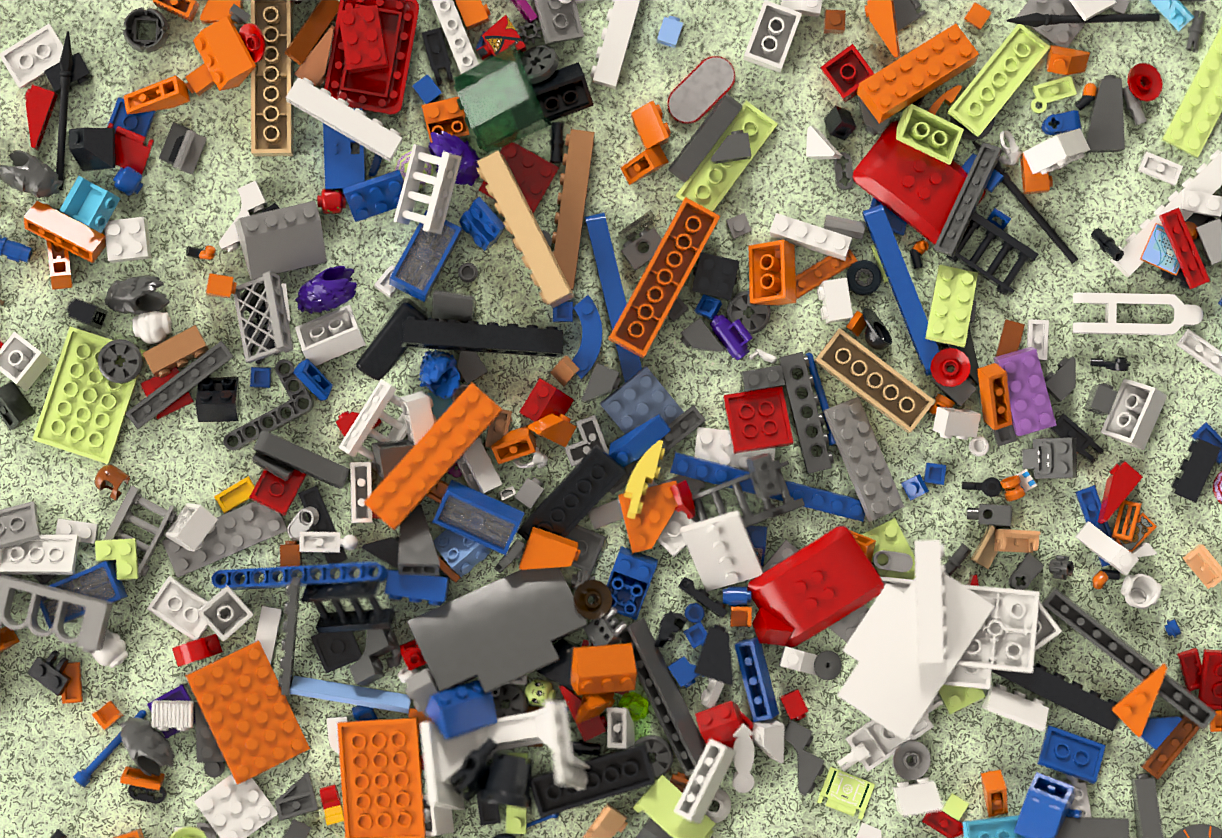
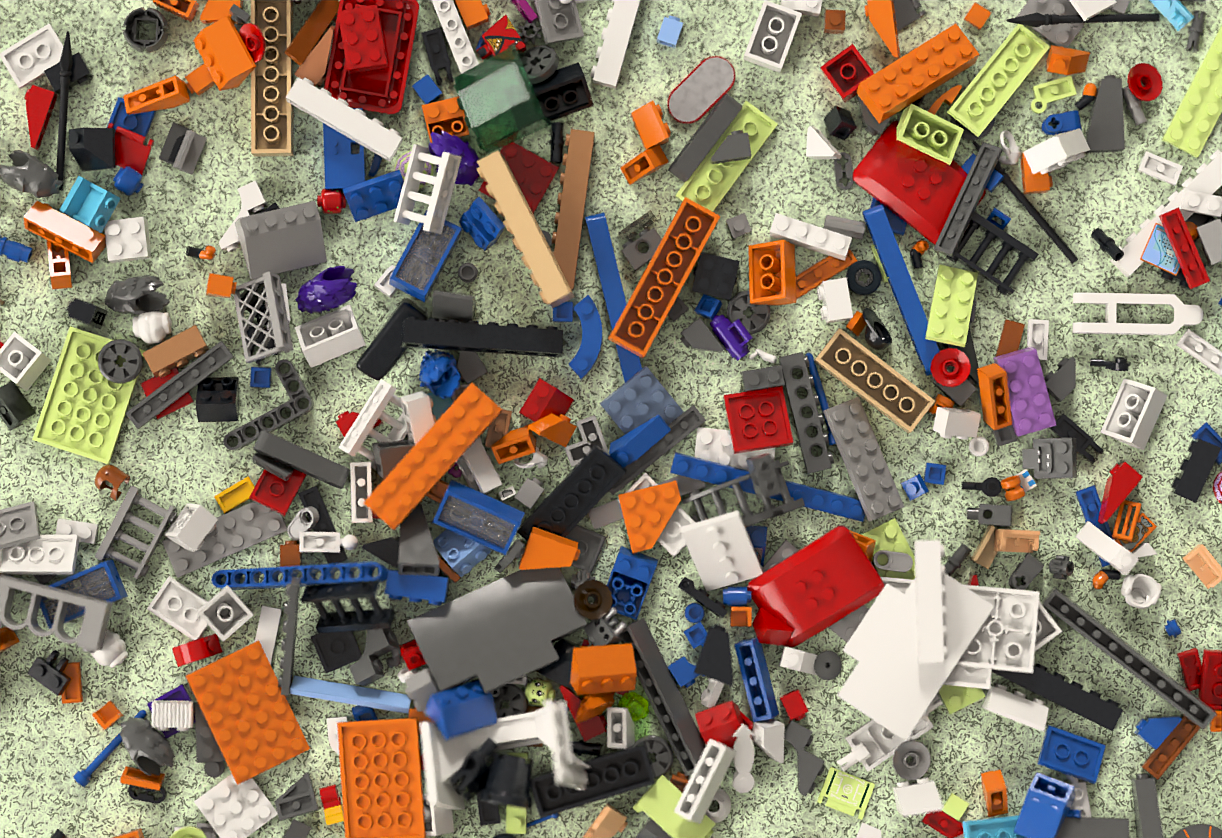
(124, 553): yellowish green plate -> none
(313, 379): blue brick -> none
(564, 370): medium nougat tile -> none
(601, 383): dark grey slope -> none
(644, 471): light yellow slope -> none
(669, 624): black hand -> none
(683, 498): red slope -> none
(1101, 399): dark grey brick -> none
(1137, 704): orange wing -> none

